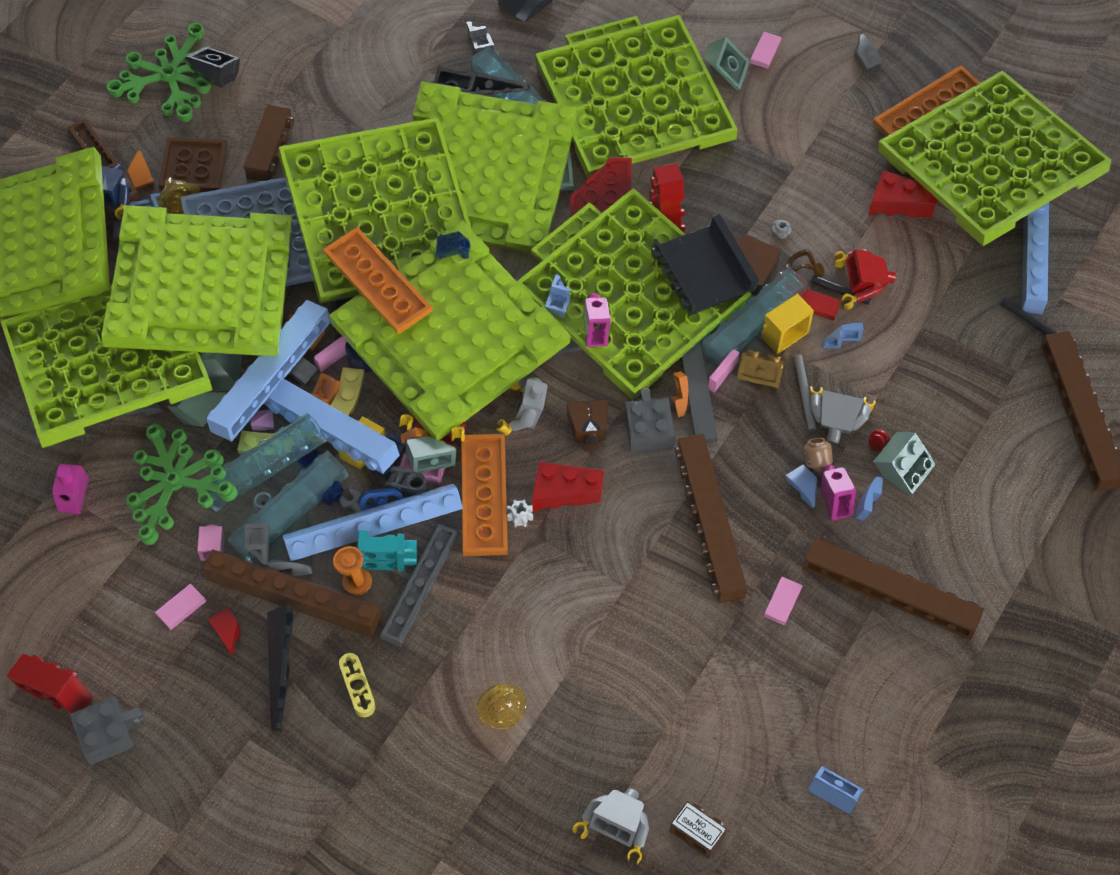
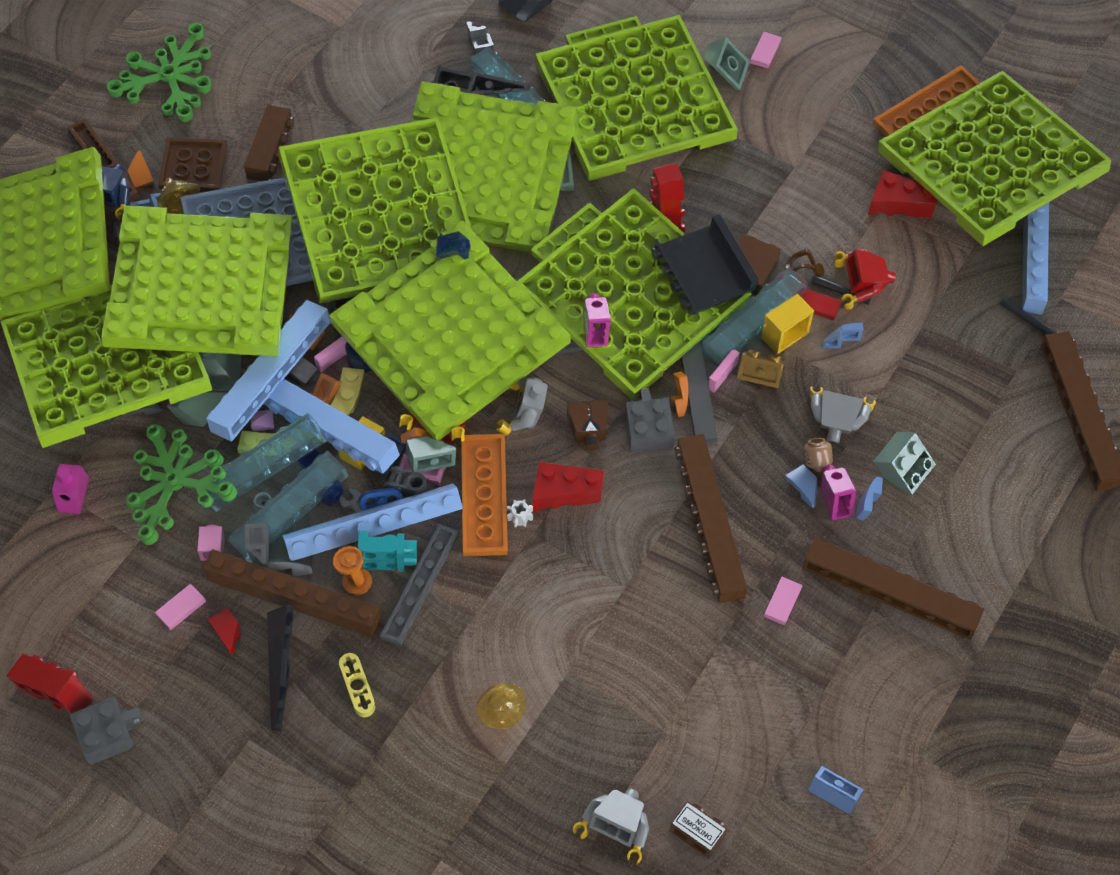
(214, 65): black slope -> none
(378, 280): orange plate -> none
(558, 298): medium blue slope -> none
(604, 186): red plate -> none
(779, 232): light grey plate -> none
(811, 424): light grey bar -> none
(867, 53): flat silver slope -> none
(878, 439): red plate -> none

